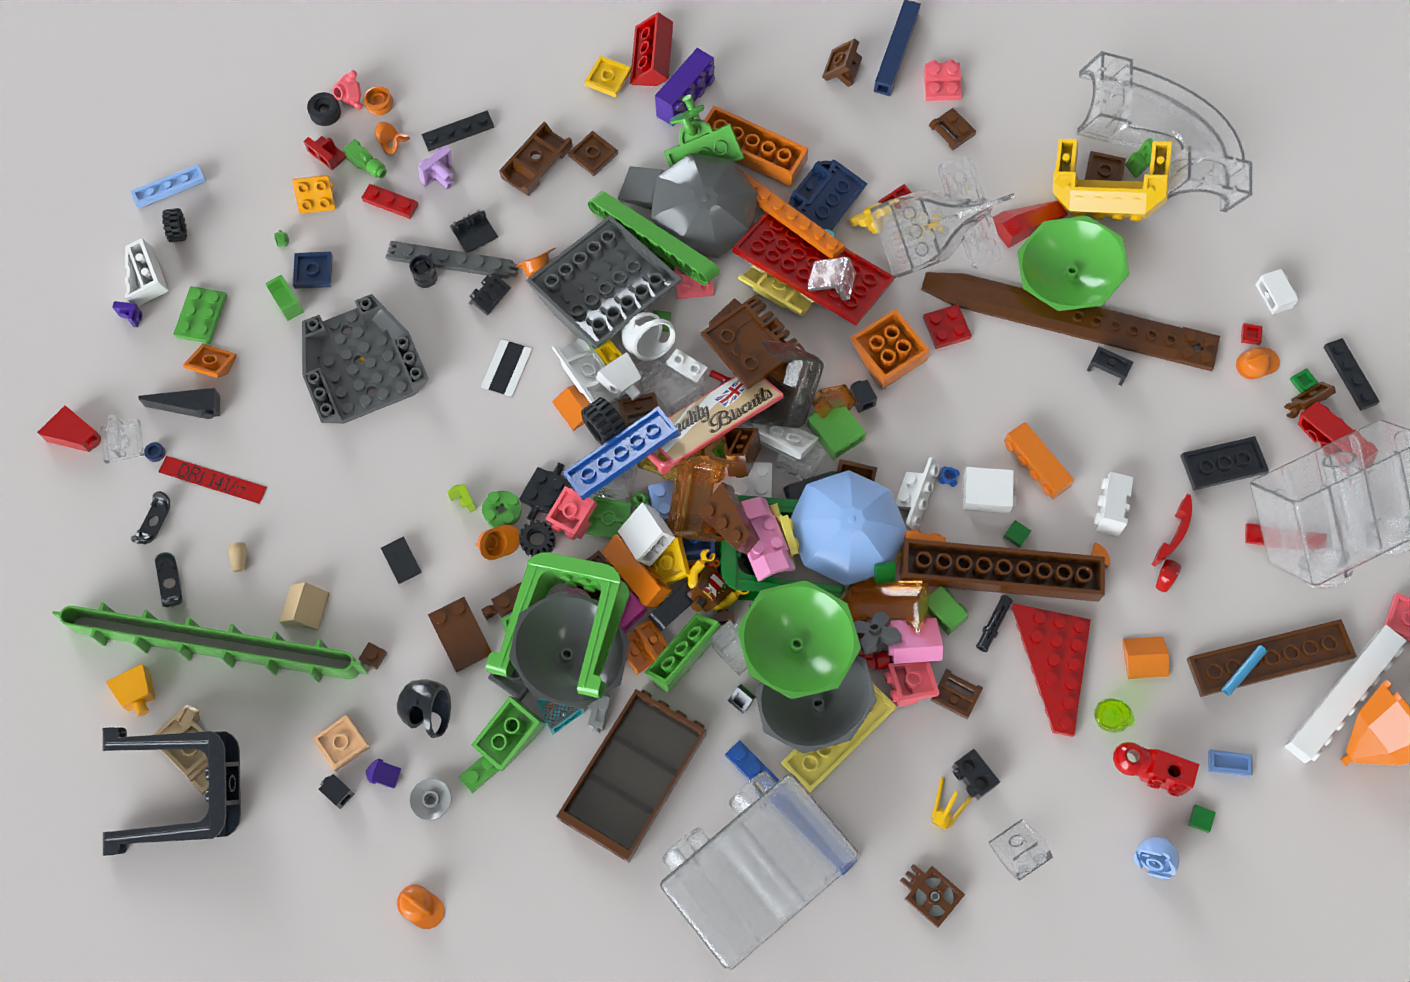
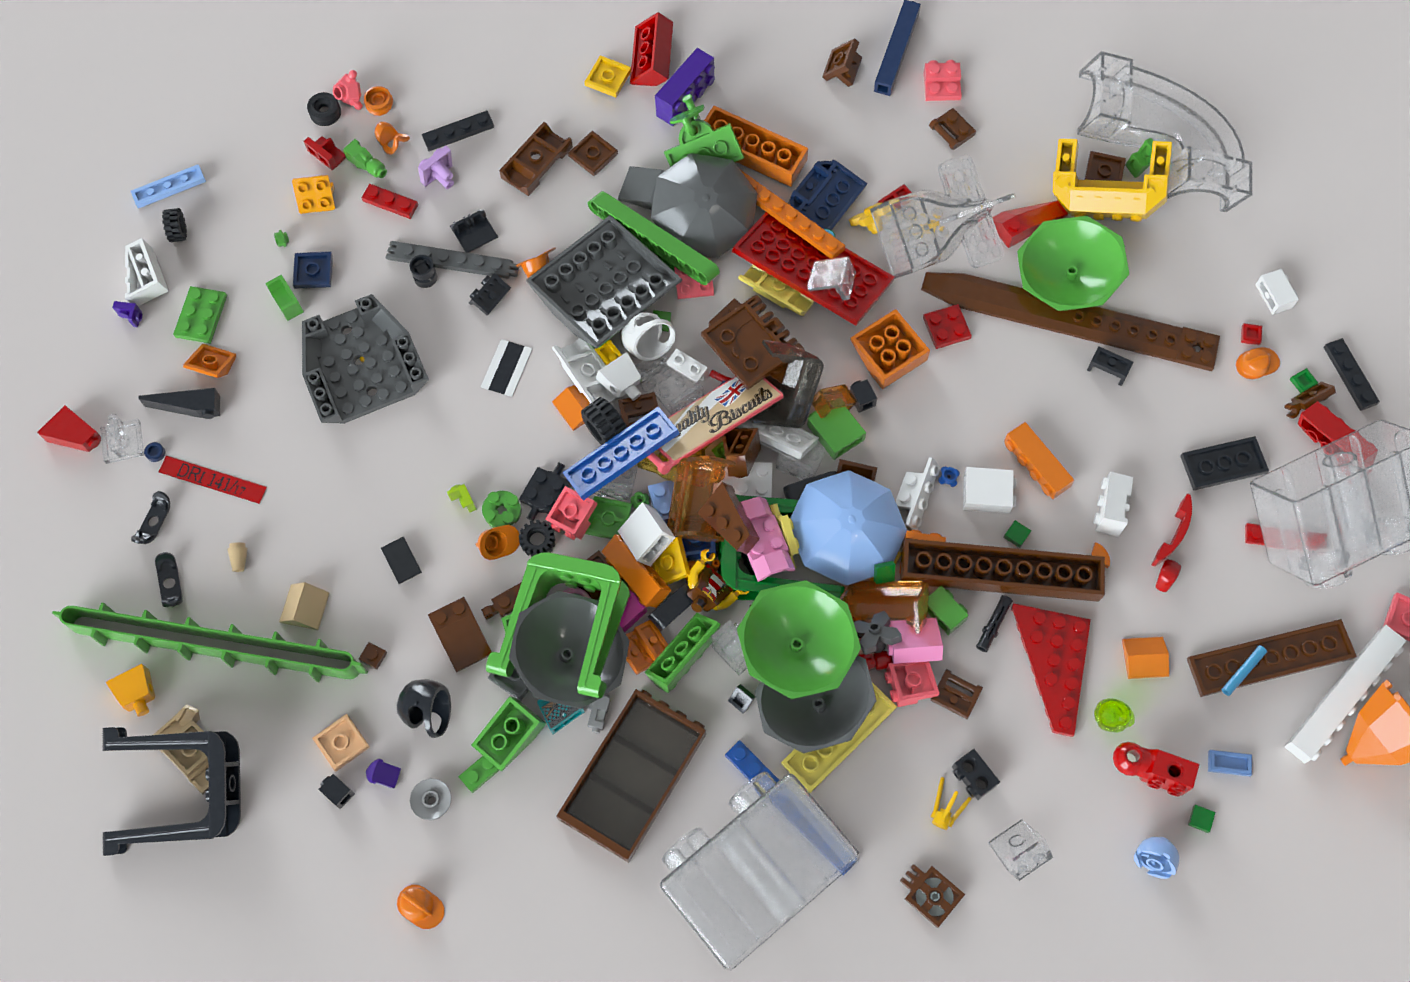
(723, 616): reddish brown plate -> none

